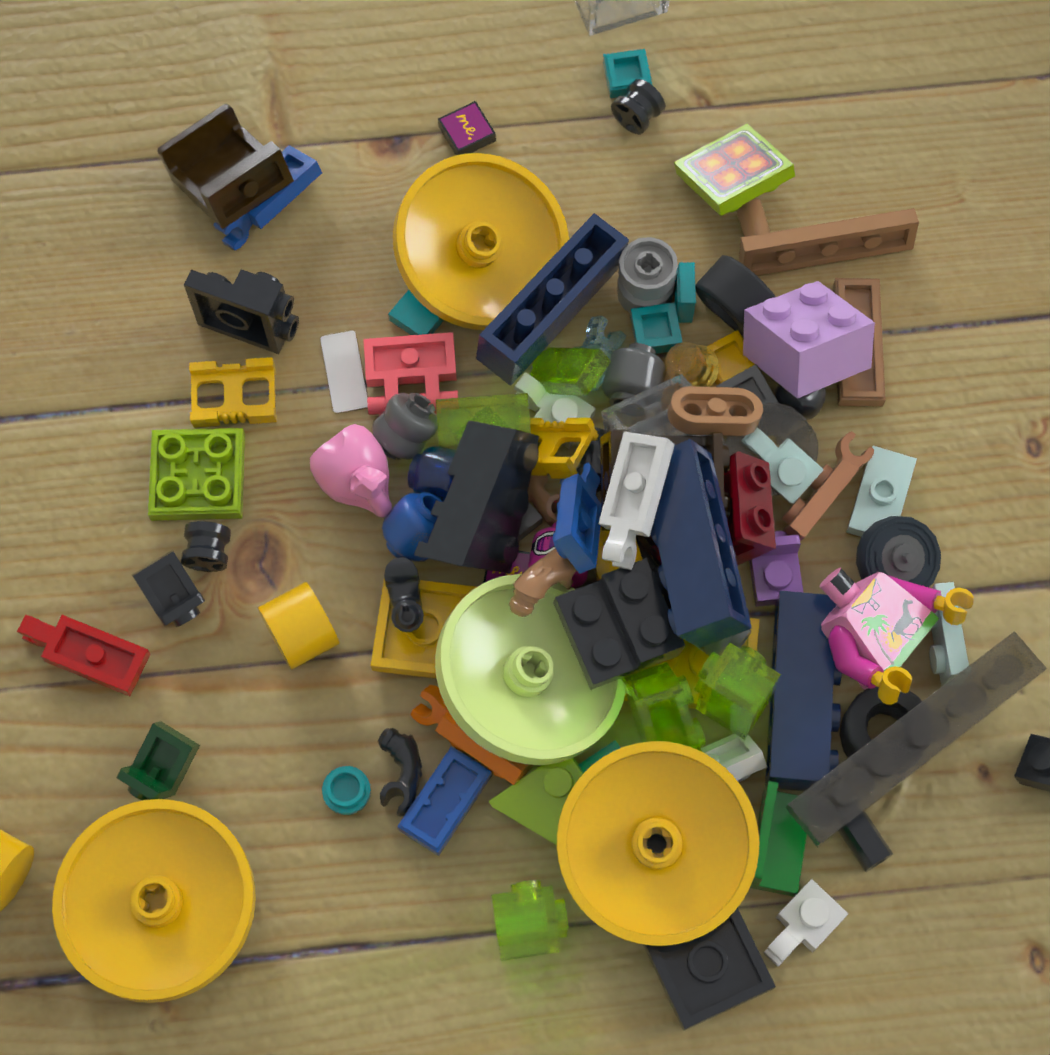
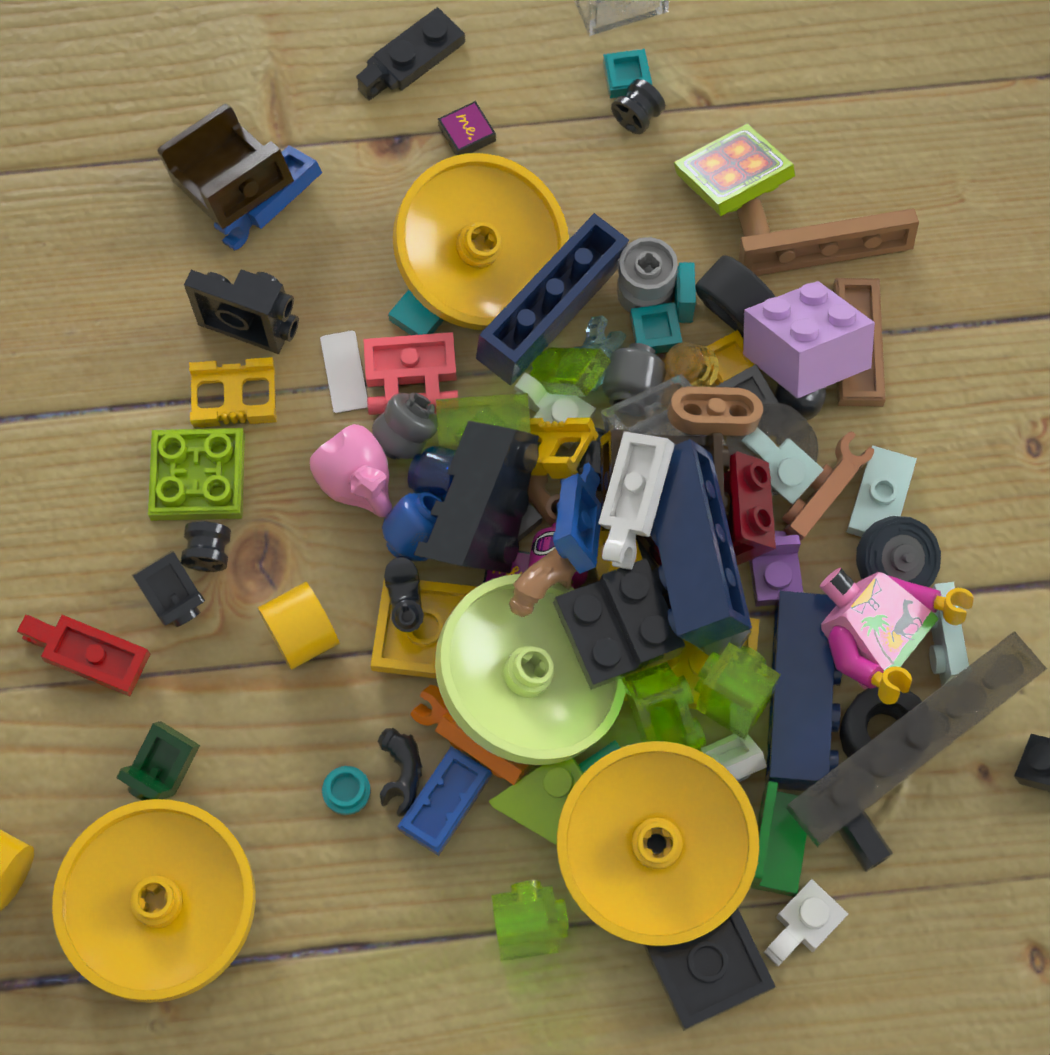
(411, 54): none -> black hinge

